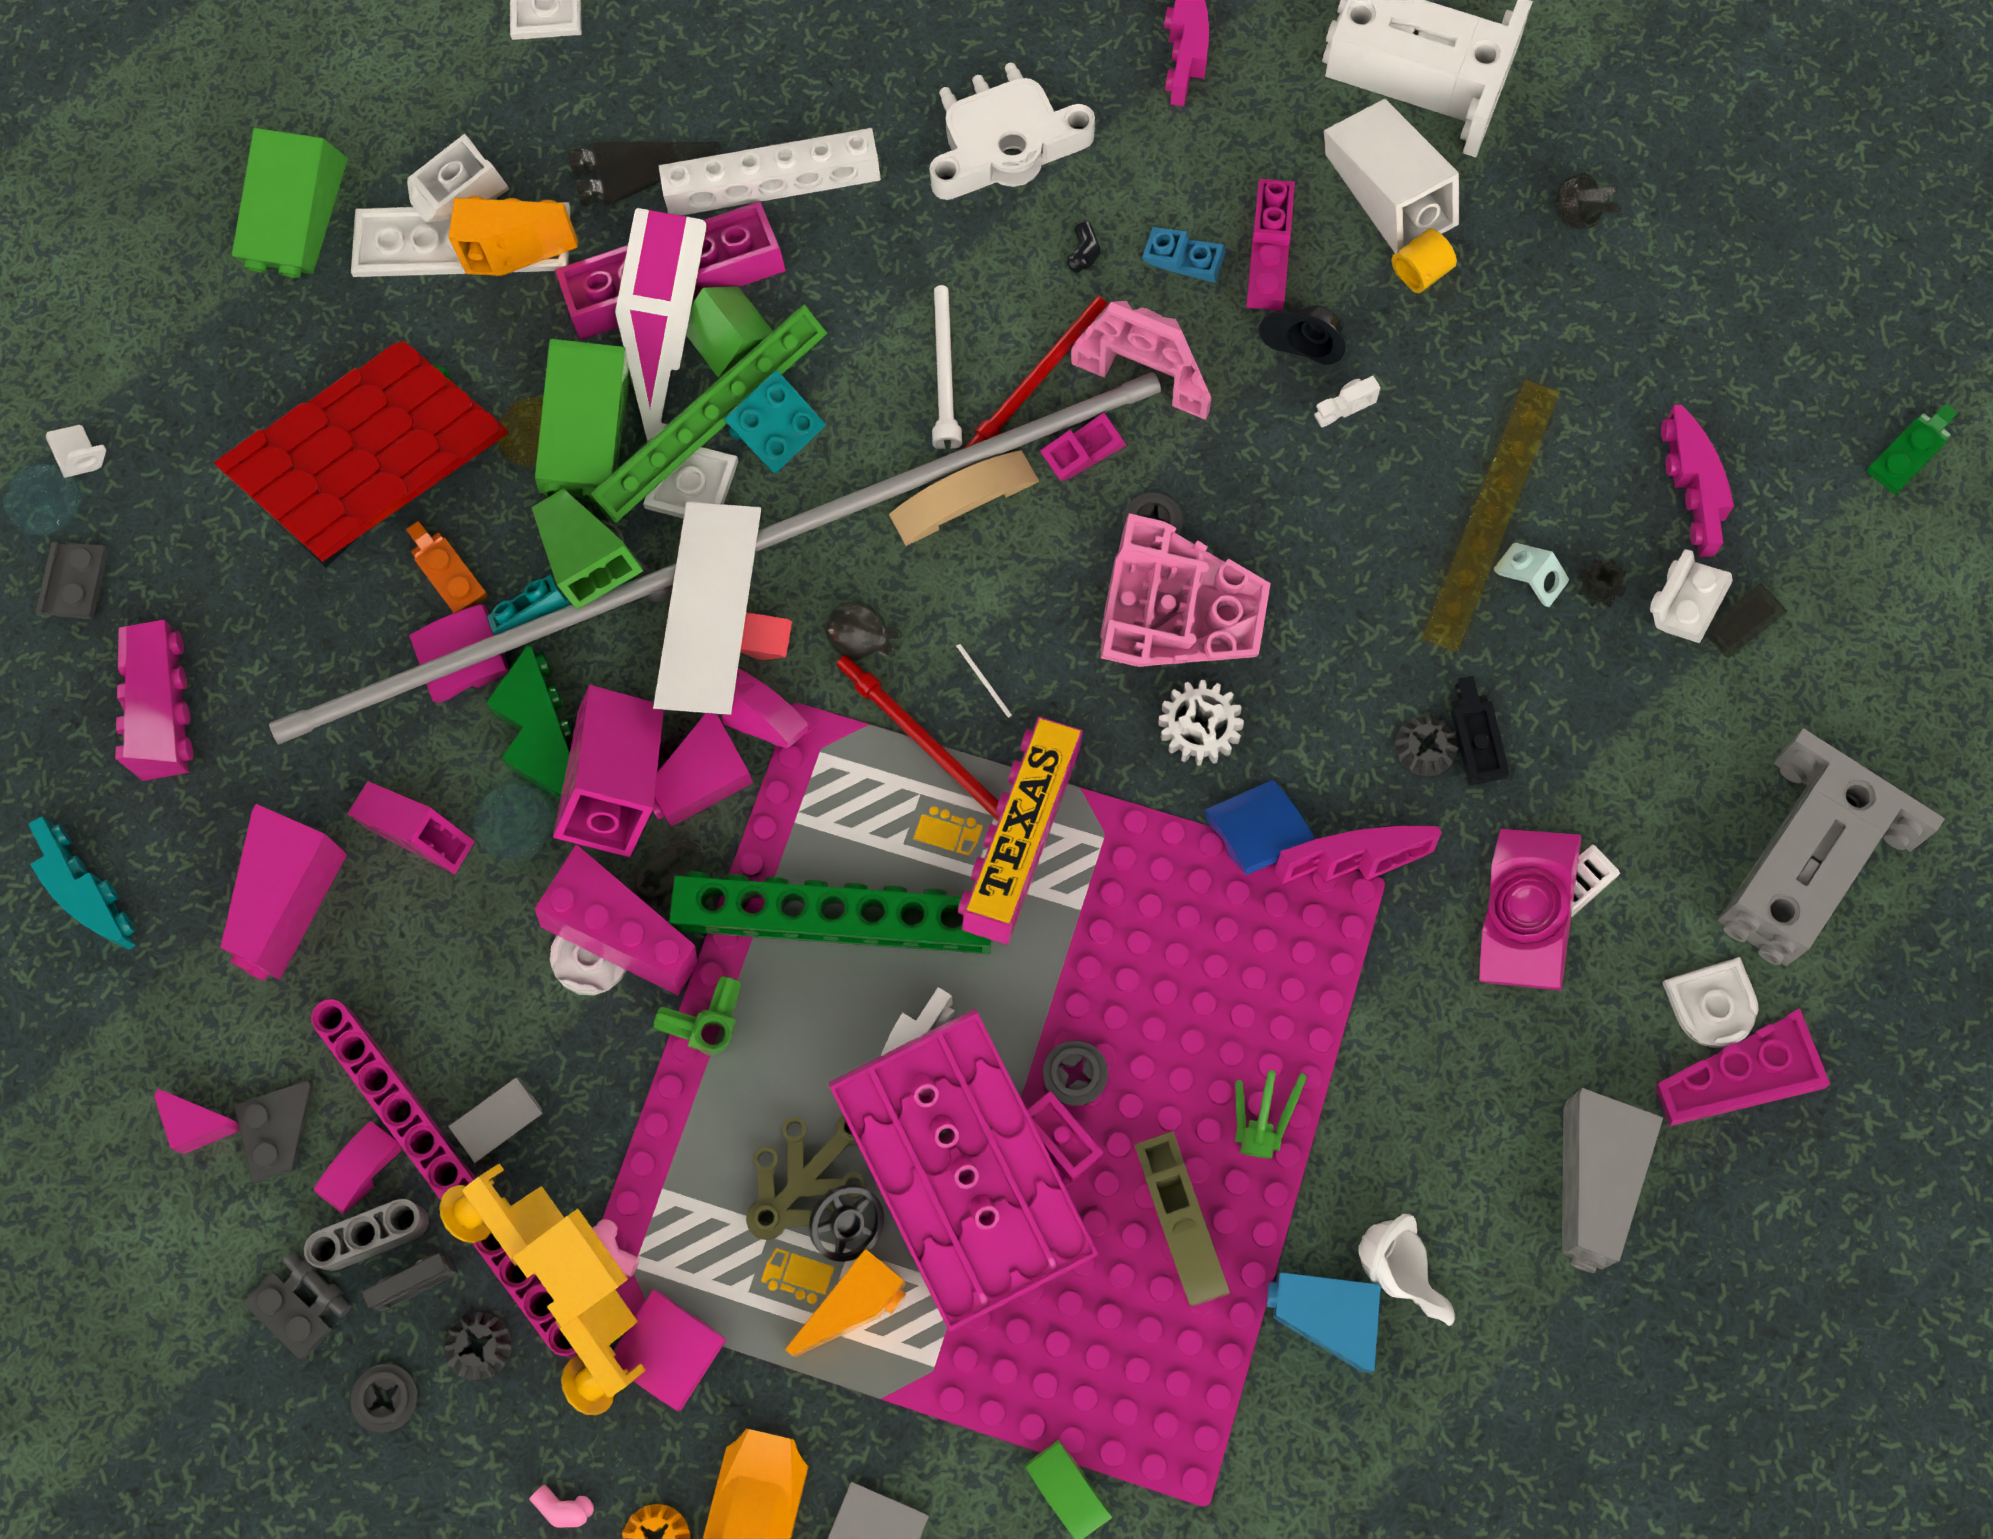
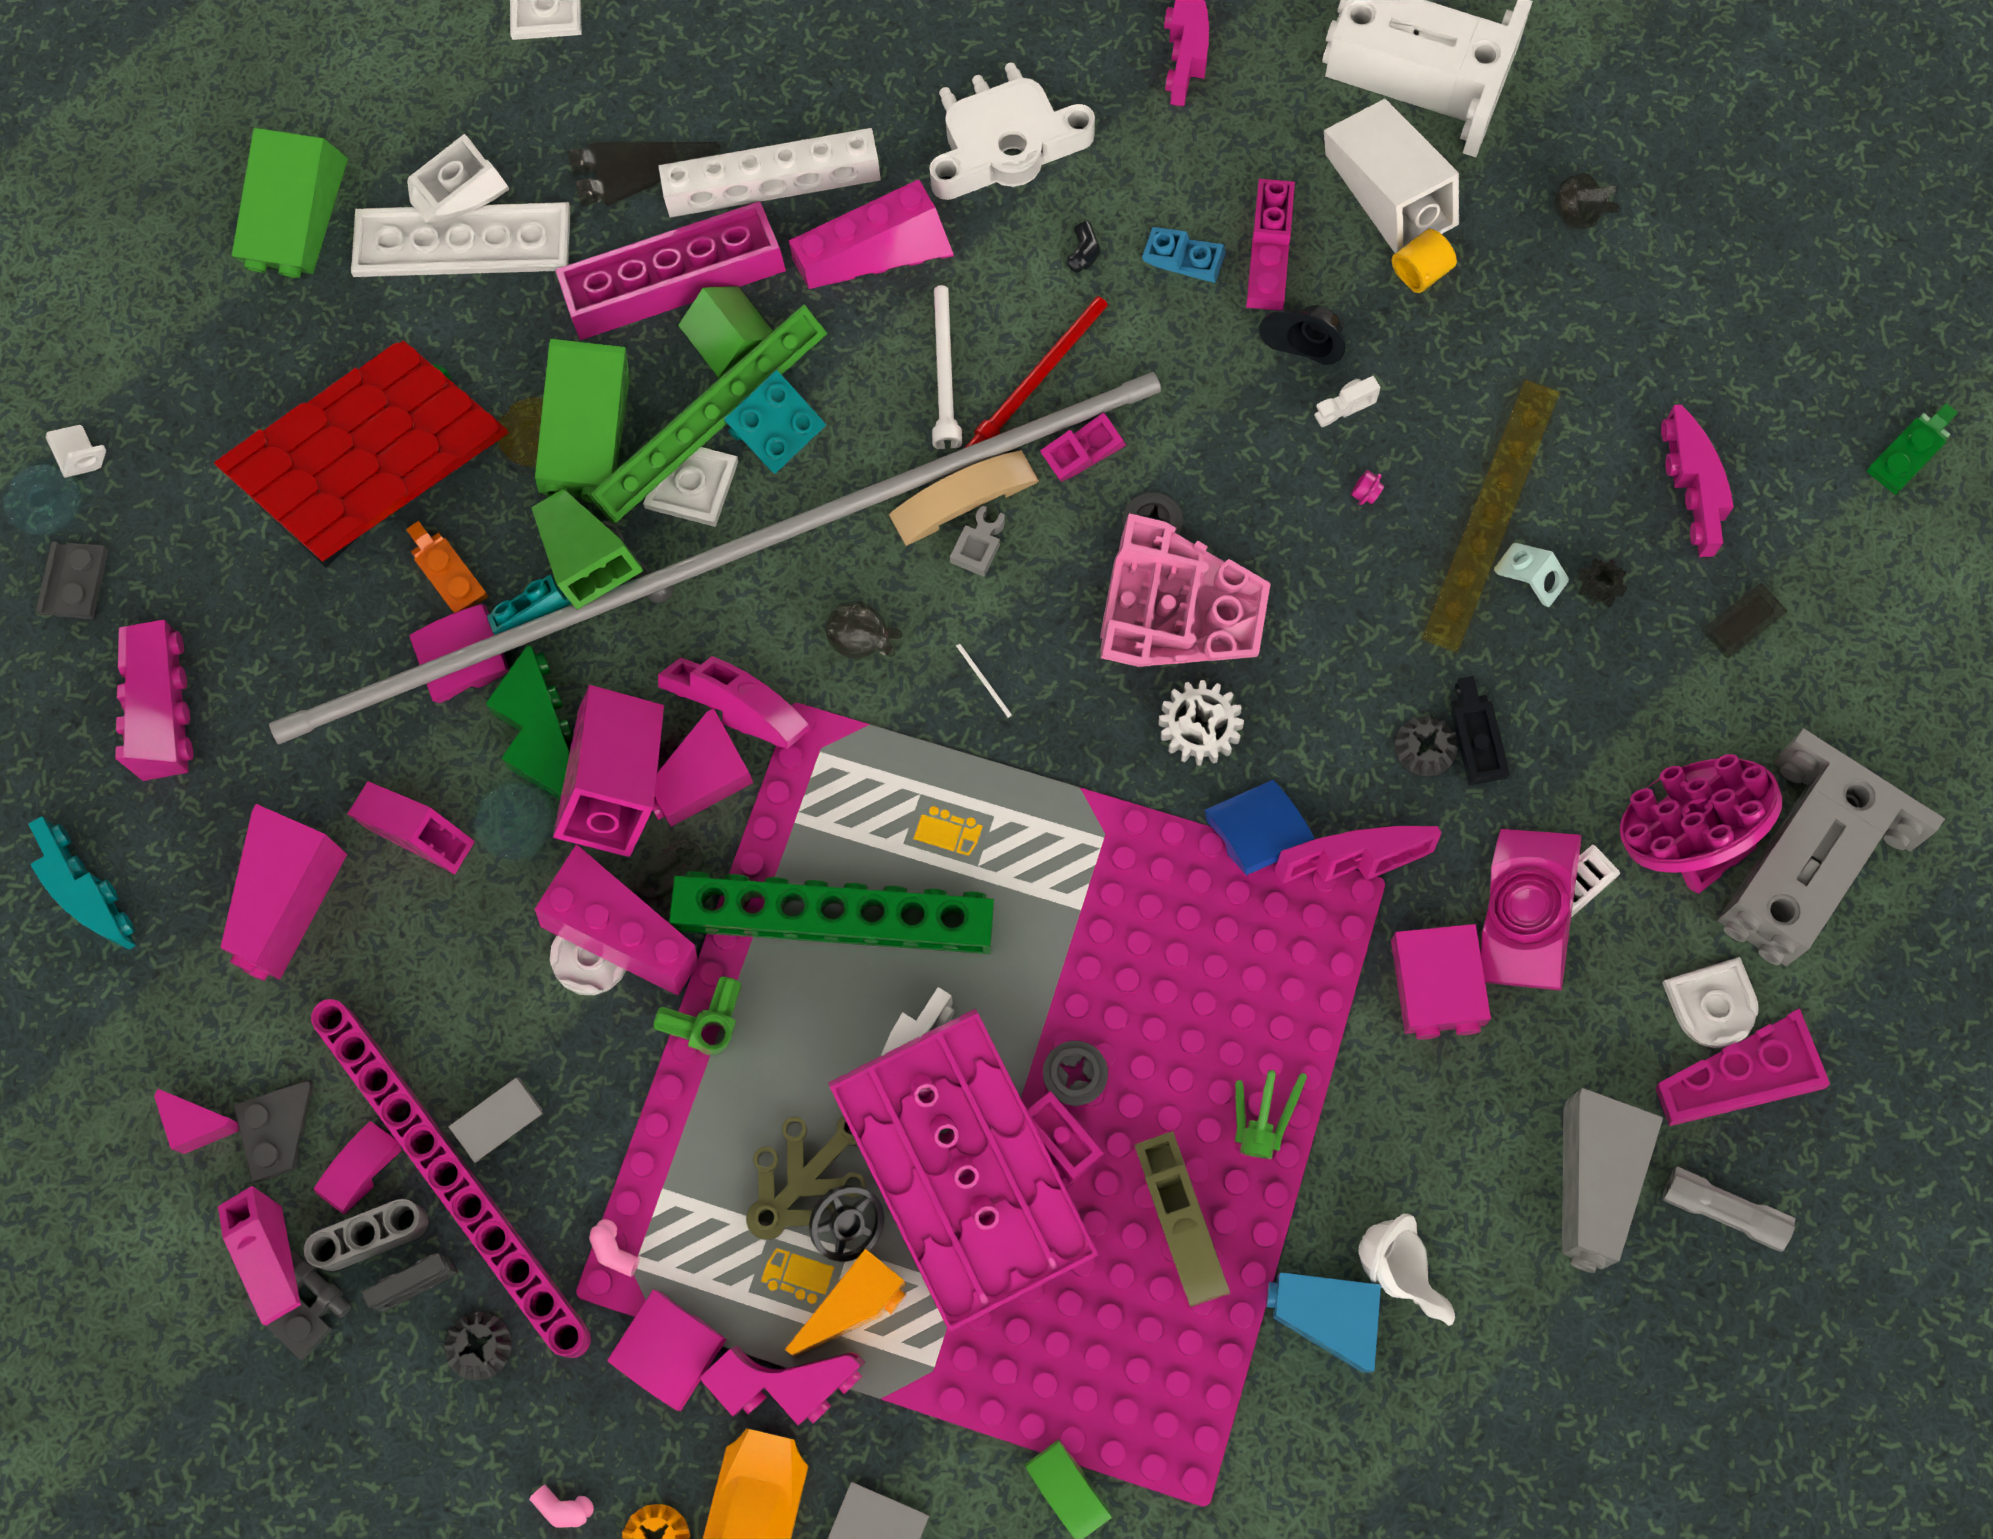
(261, 1252): none -> dark pink slope
(365, 1396): dark grey gear -> none
(508, 233): light orange slope -> none
(572, 1269): yellow piece -> none
(657, 303): sticker -> none
(707, 608): white sticker -> none
(765, 636): coral slope -> none
(798, 1389): none -> dark pink arch
(870, 687): red bar -> none
(872, 238): none -> dark pink wedge
(978, 546): none -> light grey plate
(1021, 832): brick -> none
(1146, 340): bright pink wedge -> none
(1367, 488): none -> dark pink plate
(1440, 981): none -> dark pink brick
(1689, 598): white bracket -> none
(1706, 821): none -> dark pink bracket
(1755, 1220): none -> light grey axle

